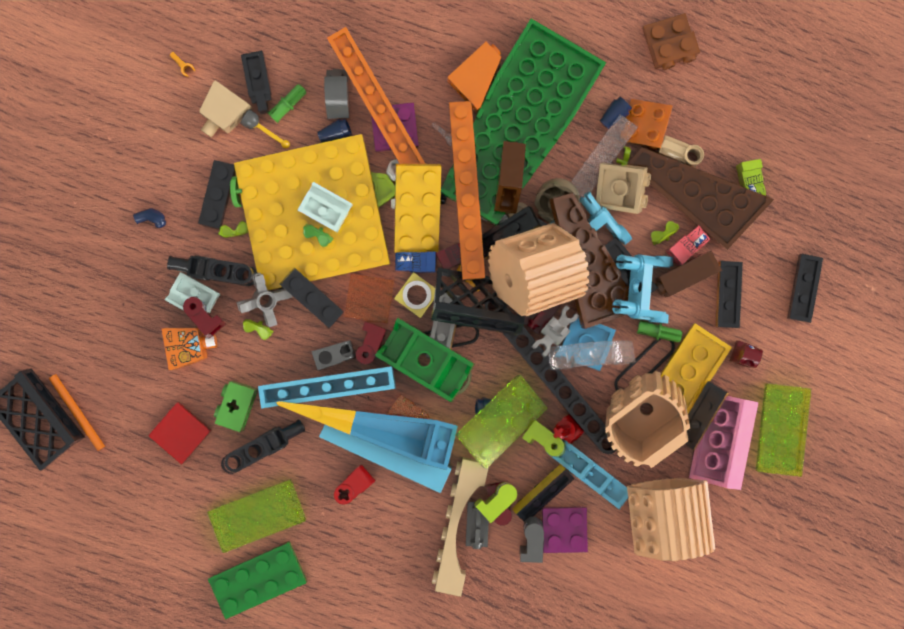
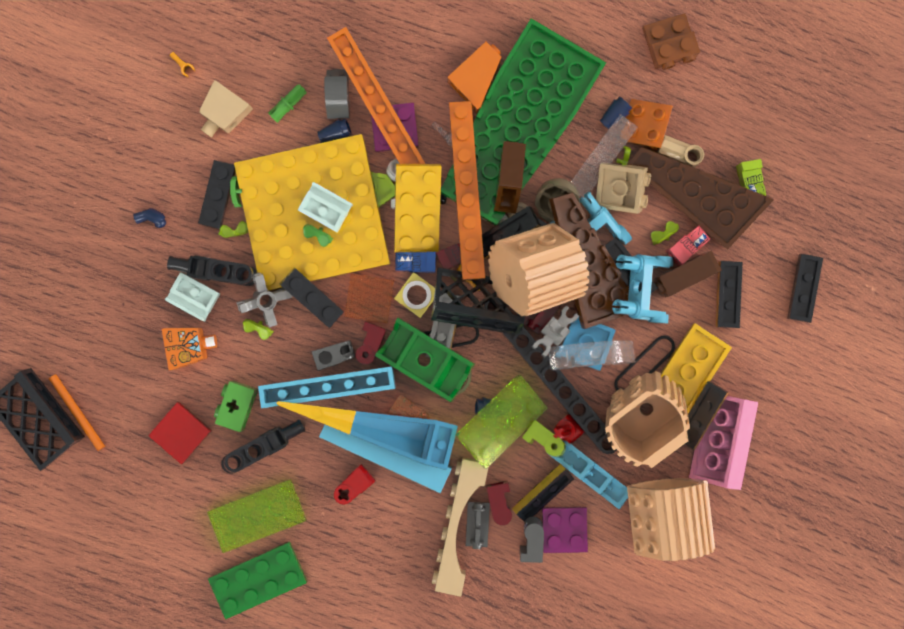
(201, 318): dark red leg -> none
(251, 121): hinge -> none
(257, 79): black hinge -> none
(498, 502): lime leg -> none
(659, 331): bright green axle -> none
(746, 354): dark red leg -> none
(783, 430): clear neon green plate -> none

